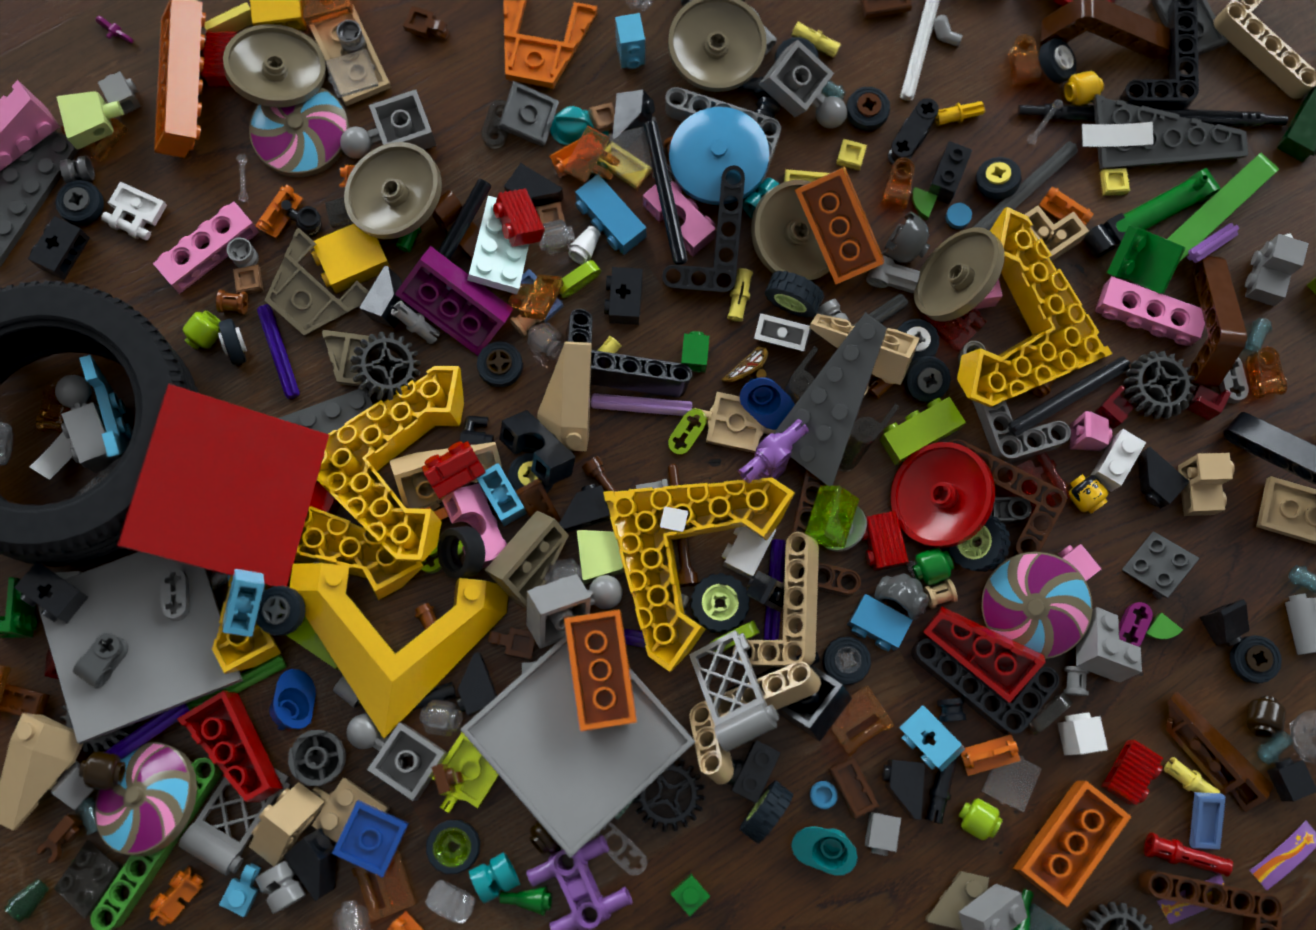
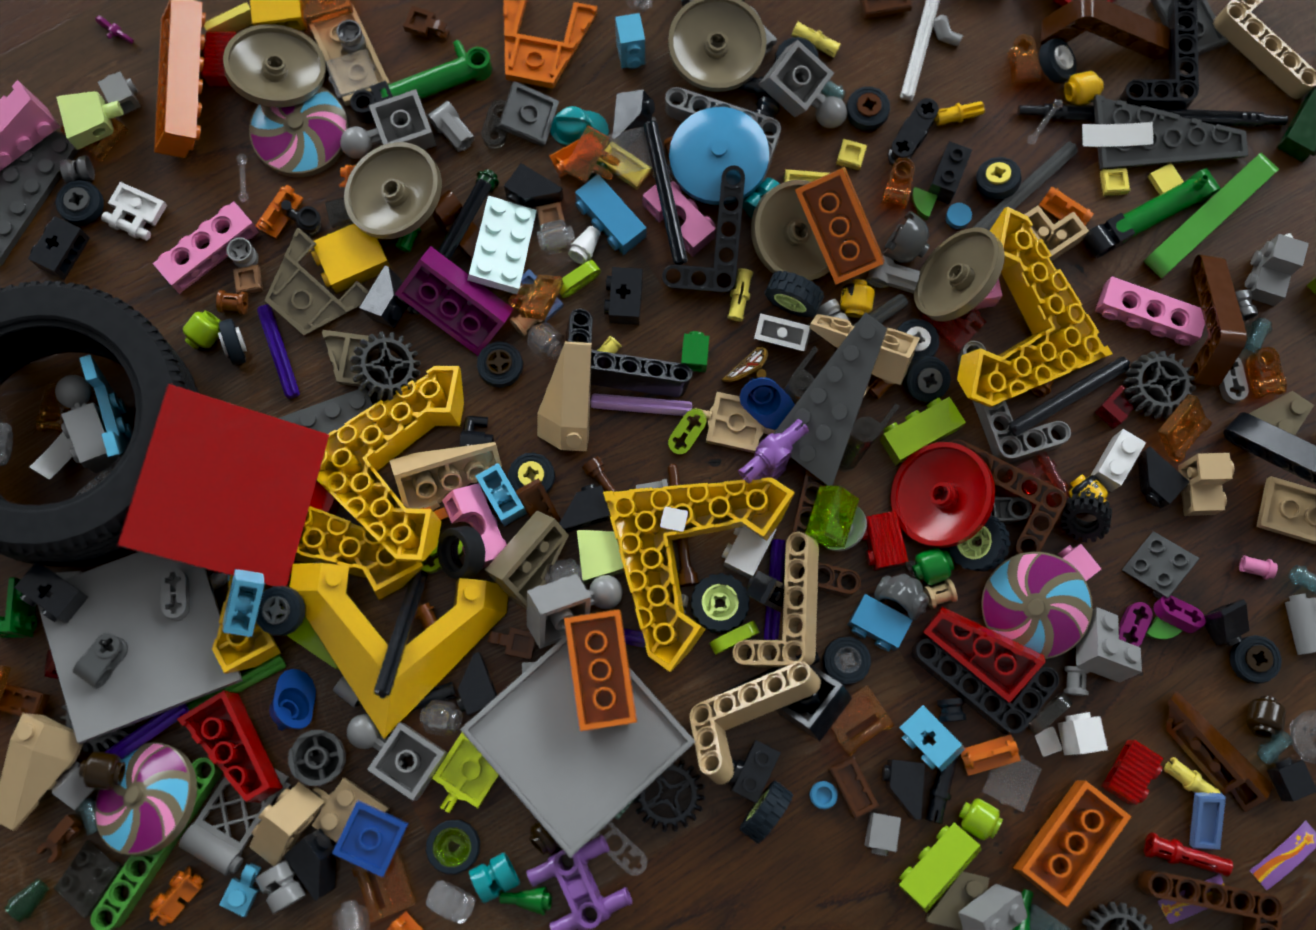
(400, 635): none -> black axle
(415, 322): light grey pin -> none
(427, 82): none -> green piece
(446, 778): reddish brown plate -> none
(447, 121): none -> light grey piece
(452, 469): red brick -> none
(490, 177): none -> dark green plate
(518, 217): red brick -> none
(551, 458): black arch -> none
(602, 117): medium nougat tile -> none
(690, 894): green brick -> none
(750, 719): light grey piece -> none
(825, 850): teal piece -> none
(857, 298): none -> yellow head
(939, 866): none -> lime brick
(1048, 741): none -> white sticker
(1082, 528): none -> black tyre
(1090, 432): bright pink slope -> none
(1146, 259): green bracket -> none
(1165, 178): none -> light yellow tile
(1177, 426): none -> clear orange plate
(1179, 614): none -> magenta beam
(1208, 403): dark red panel -> none
(1213, 242): medium lavender axle -> none
(1244, 300): none -> flat silver wheel
(1266, 569): none -> bright pink pin
(1285, 412): none -> dark tan wing

